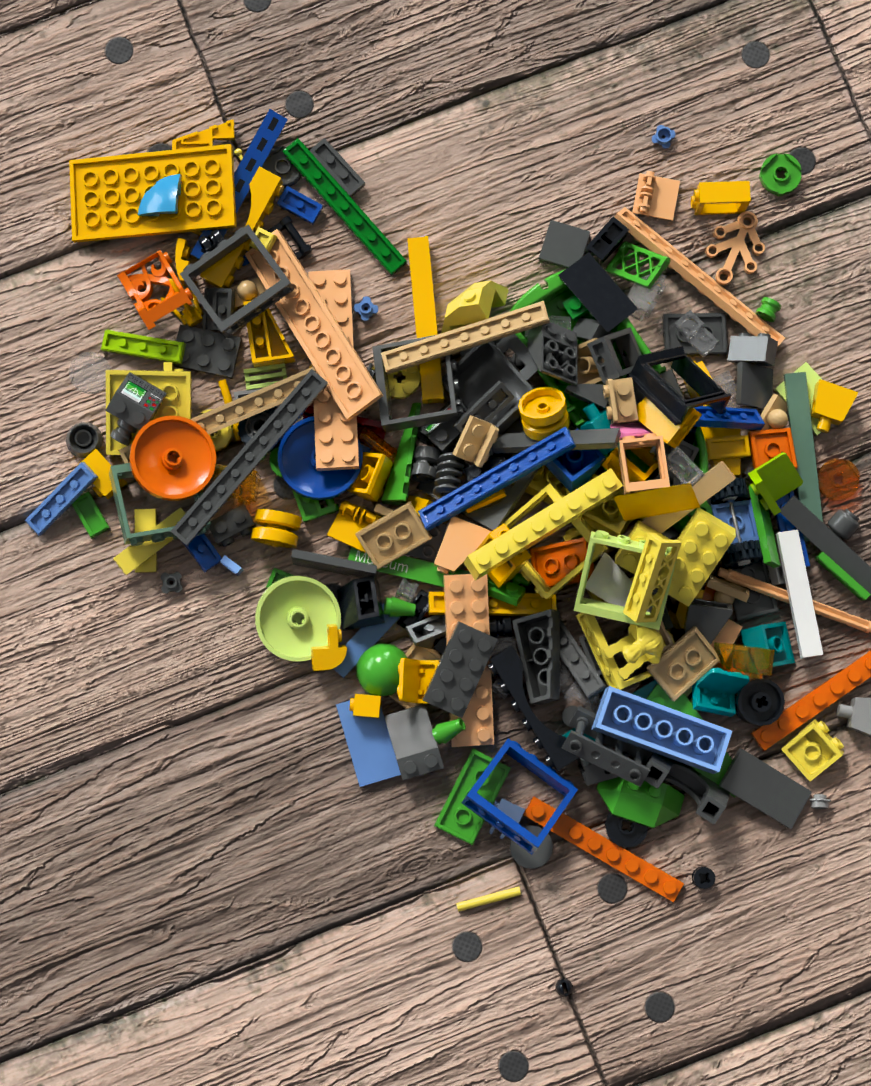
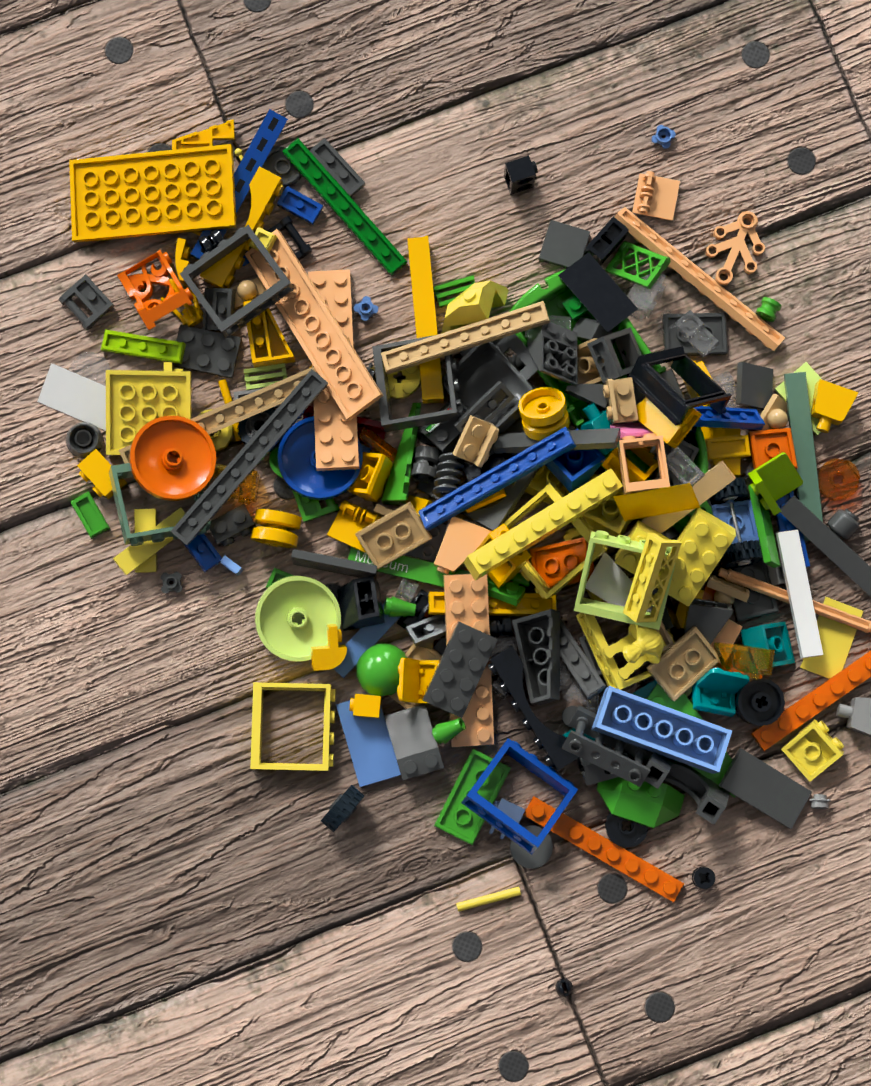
(61, 498): medium blue tile -> none
(74, 396): none -> white sticker
(91, 297): none -> dark grey plate
(123, 432): dark grey wheel -> none
(136, 401): dark grey slope -> none
(162, 197): dark azure brick -> none
(257, 717): none -> light yellow window
(342, 808): none -> black wheel
(470, 279): none -> bright green tile
(520, 174): none -> black brick
(721, 197): yellow window -> none
(753, 349): brick -> none
(779, 185): bright green plate -> none
(835, 641): none -> light yellow sticker
(842, 576): bright green tile -> none

